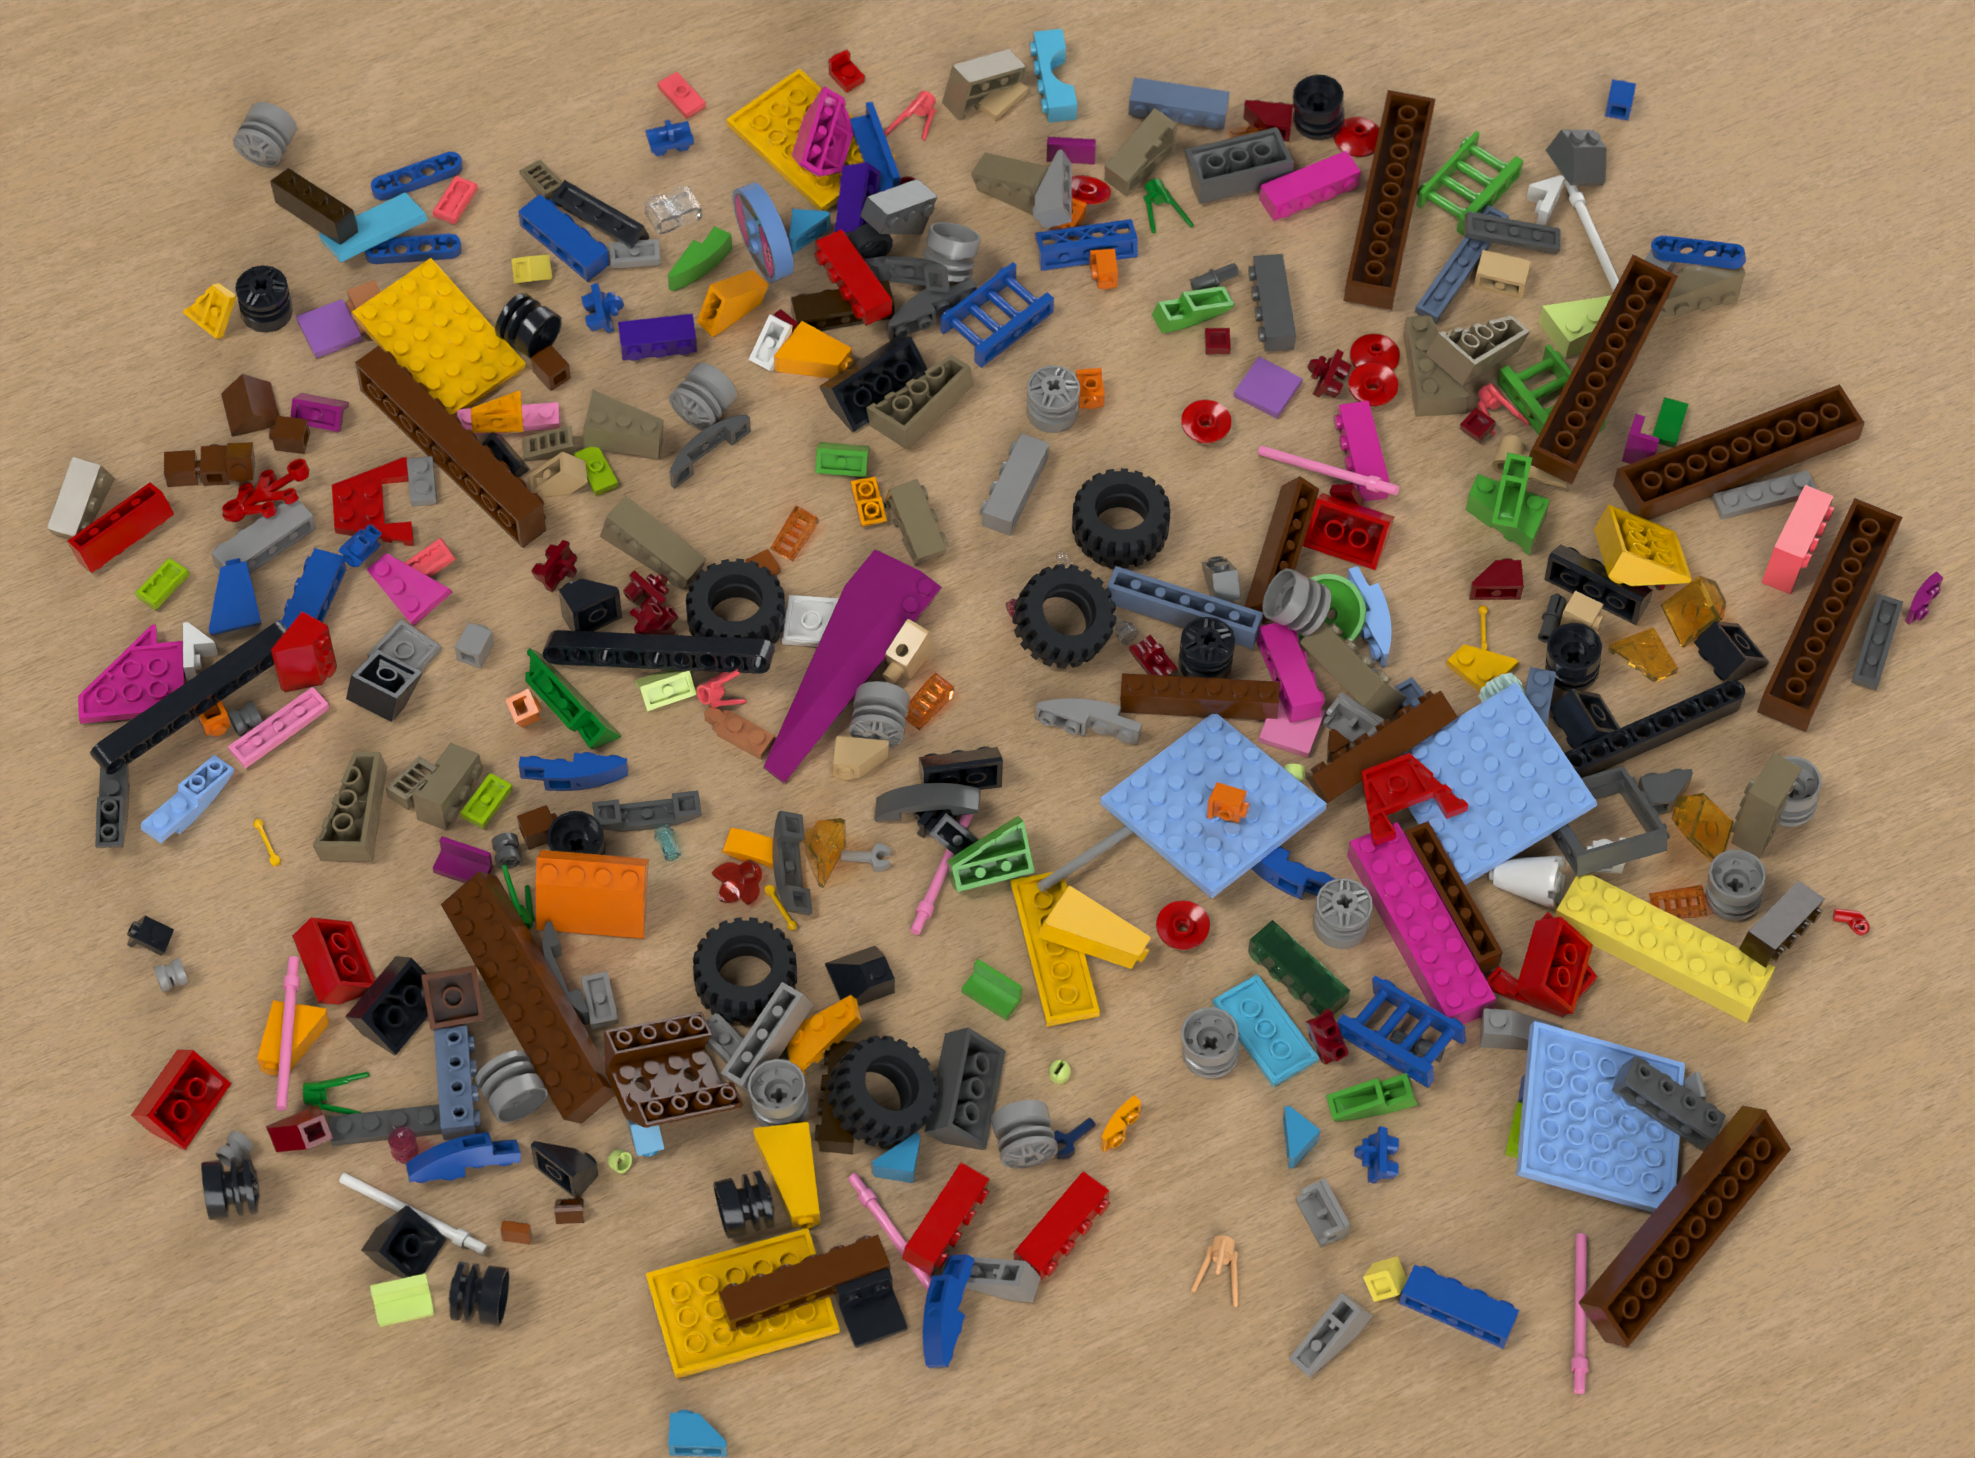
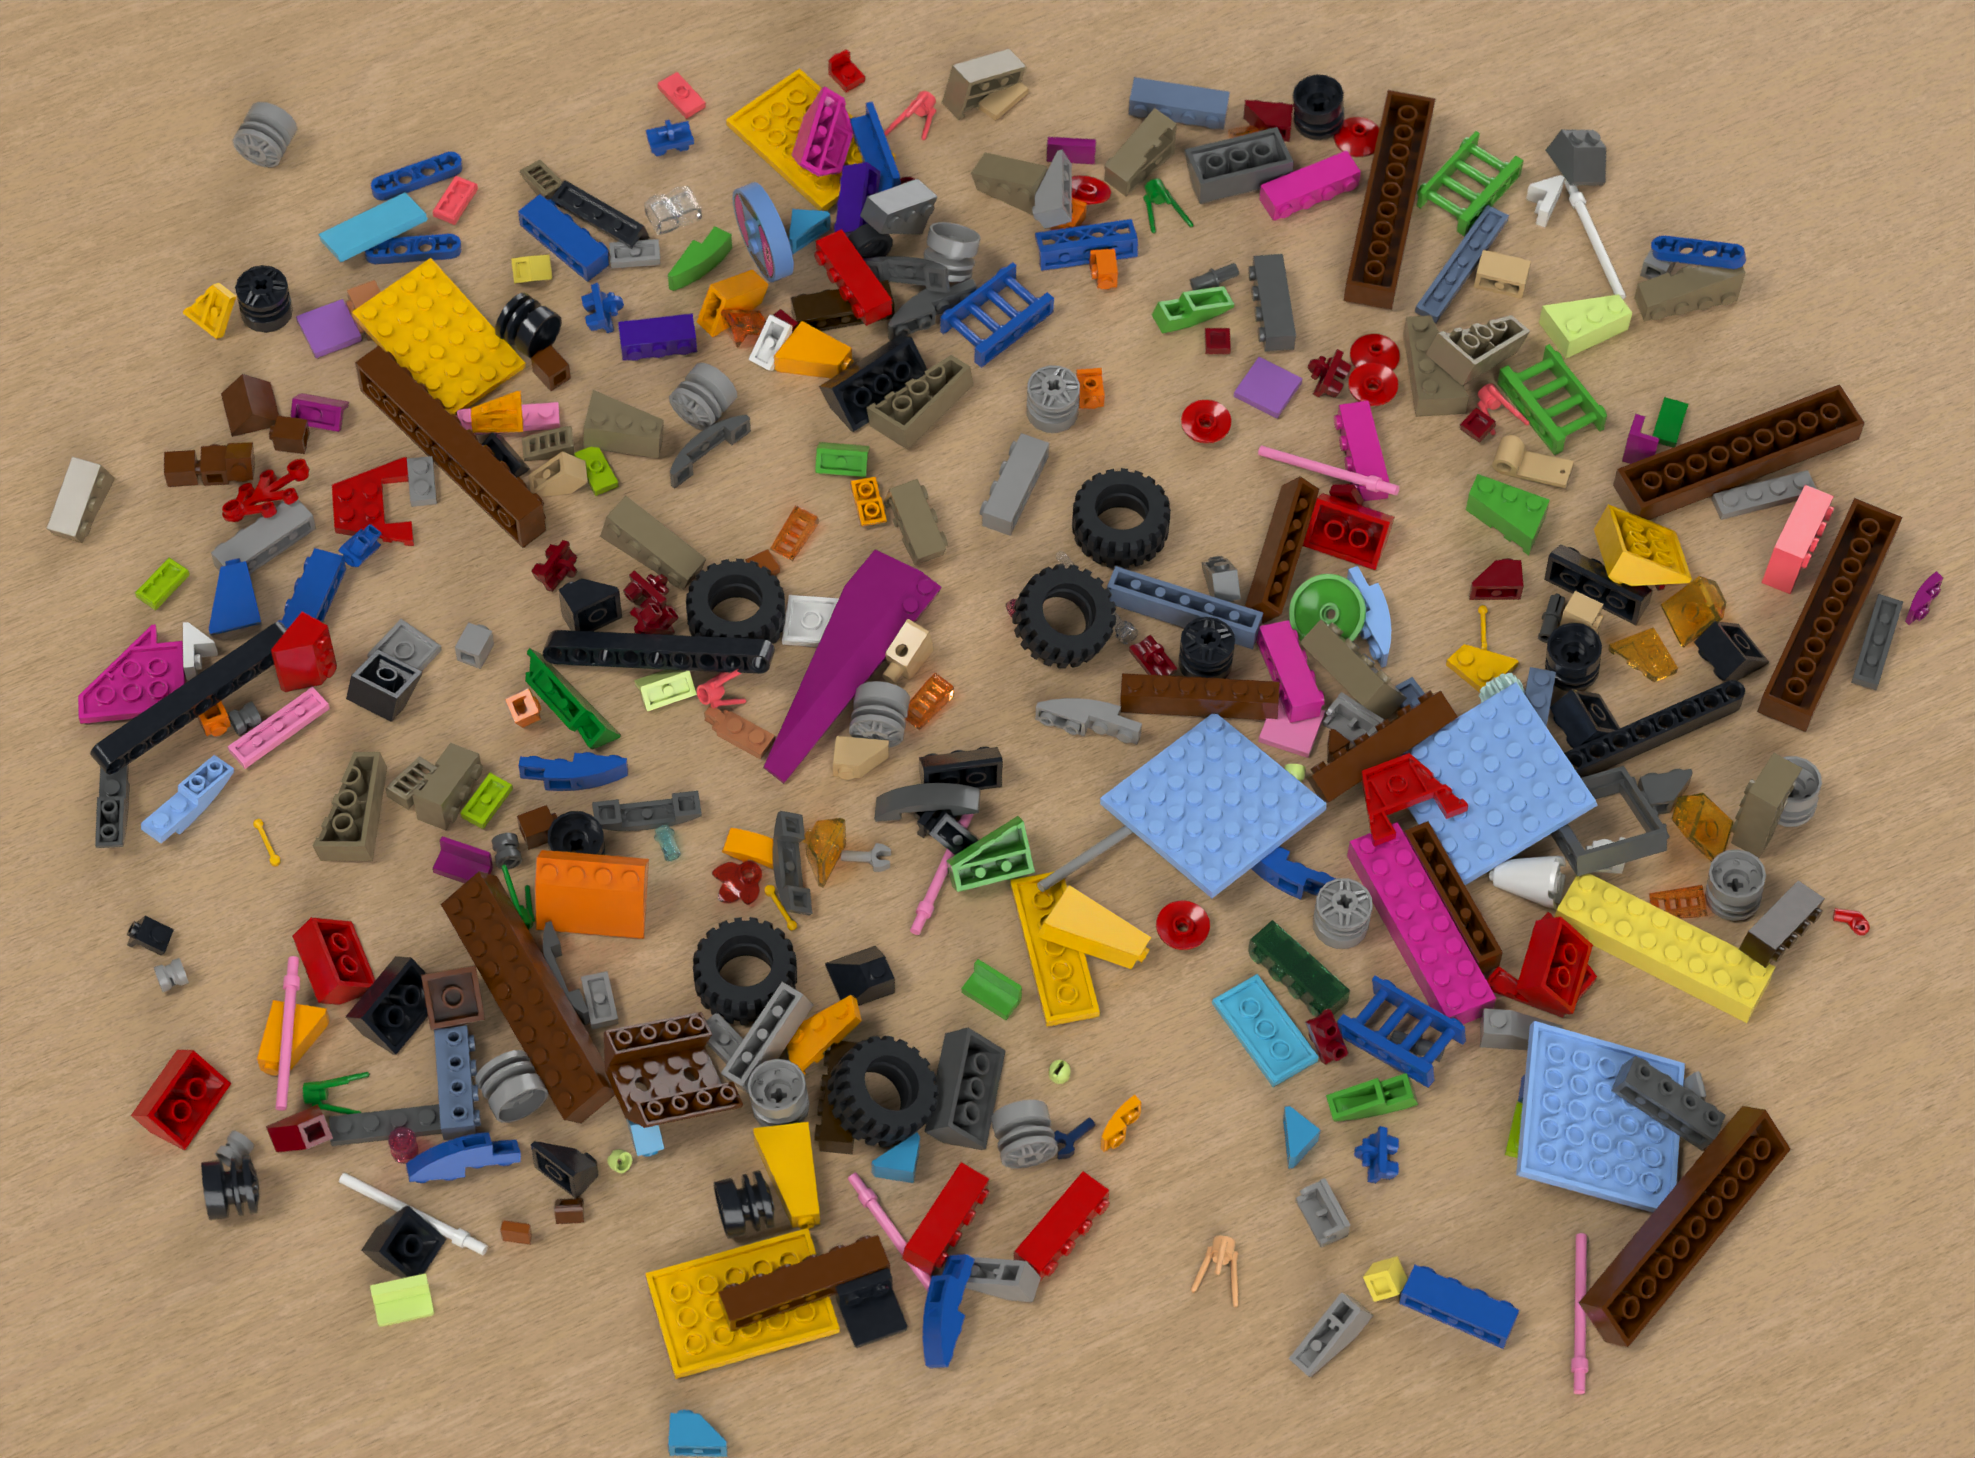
(120, 527): red brick -> none
(314, 206): dark brown brick -> none
(408, 588): dark pink wing -> none
(432, 558): coral plate -> none
(475, 1293): black wheel -> none
(742, 323): none -> clear orange slope
(1058, 98): medium azure arch -> none
(1211, 1029): light grey wheel -> none
(1227, 803): orange brick -> none
(1296, 602): light grey wheel -> none
(1511, 232): dark grey plate -> none
(1511, 490): bright green slope -> none
(1602, 369): reddish brown brick -> none
(1620, 99): blue brick -> none

